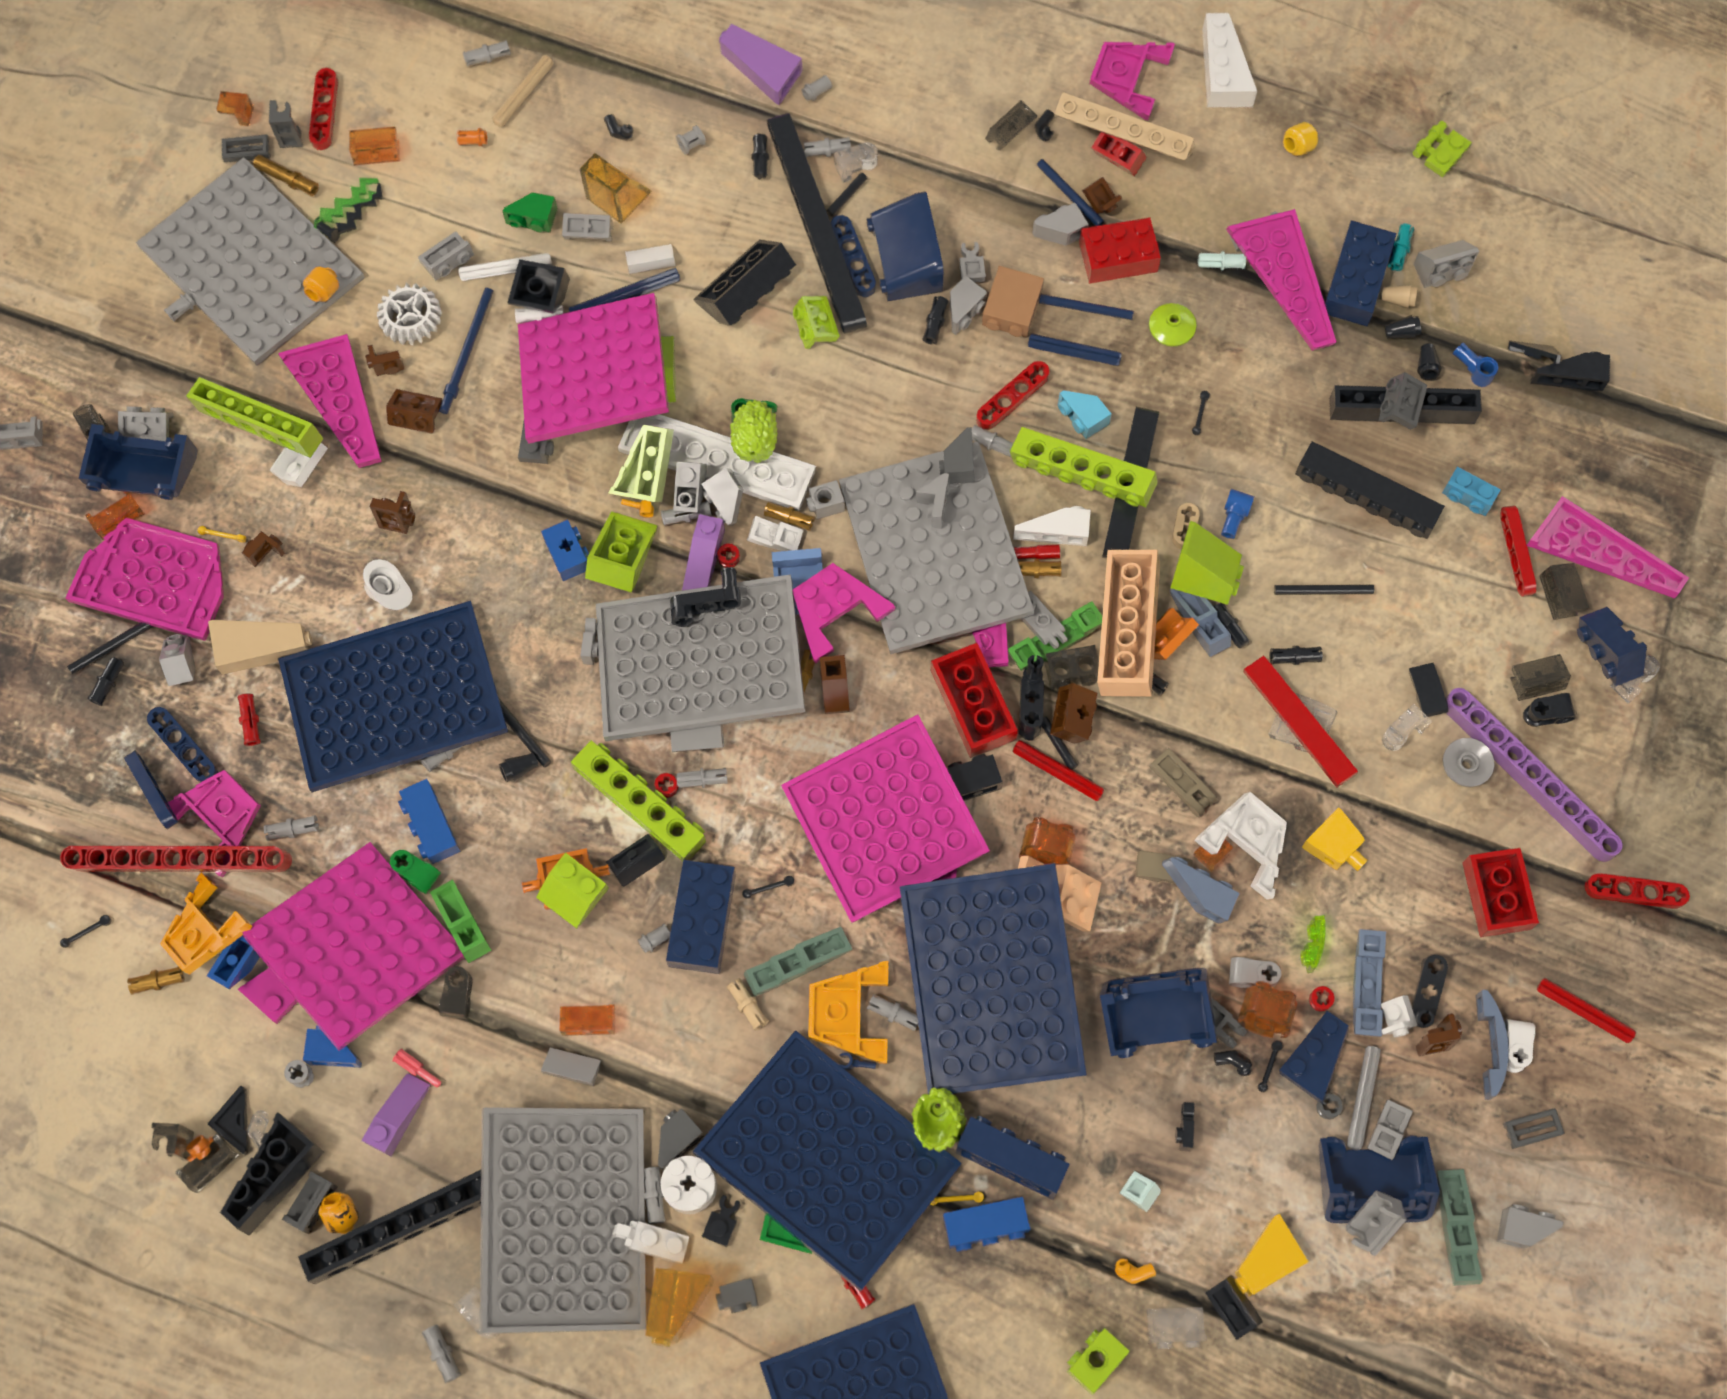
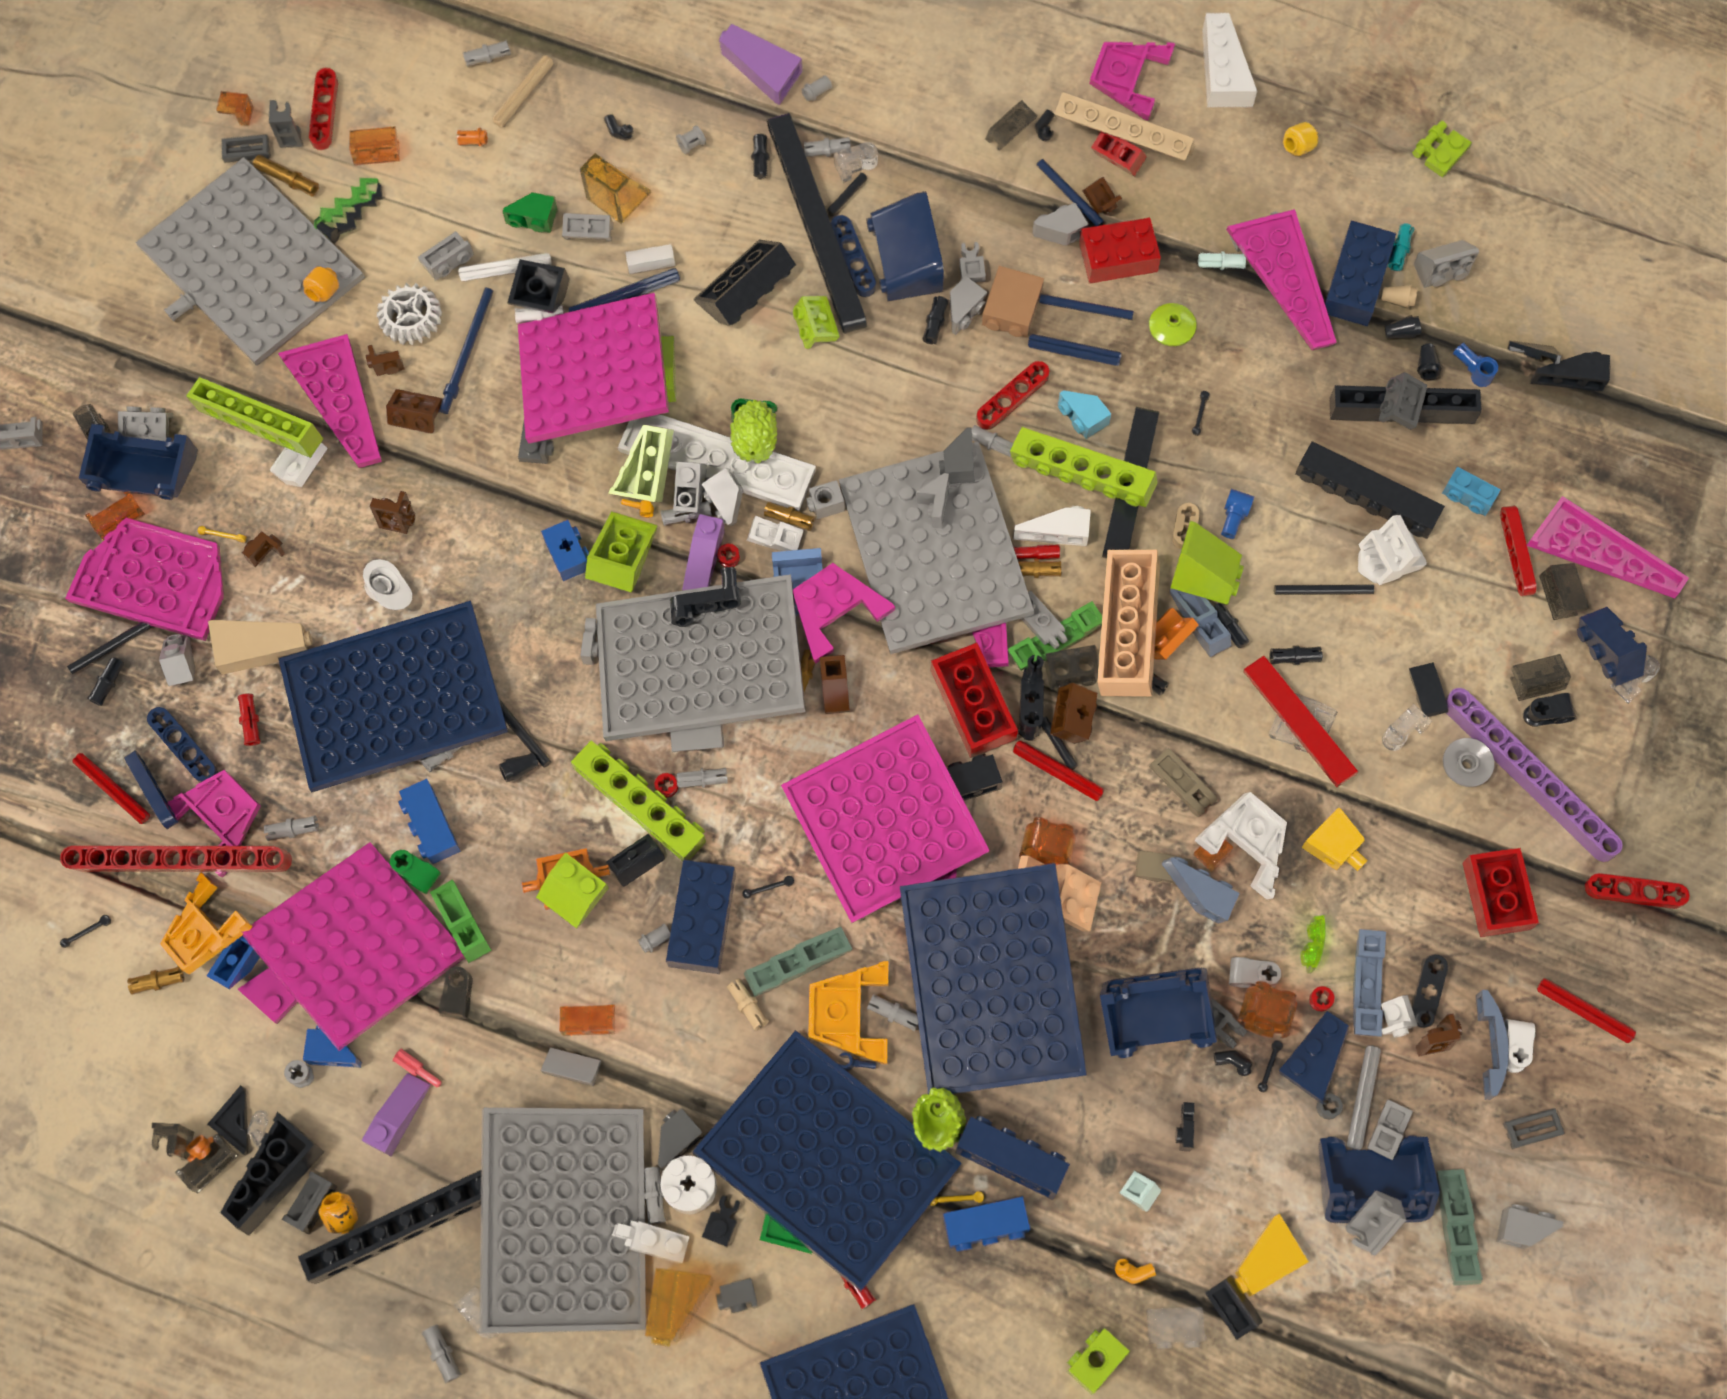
(111, 788): none -> red axle
(1389, 553): none -> white piece

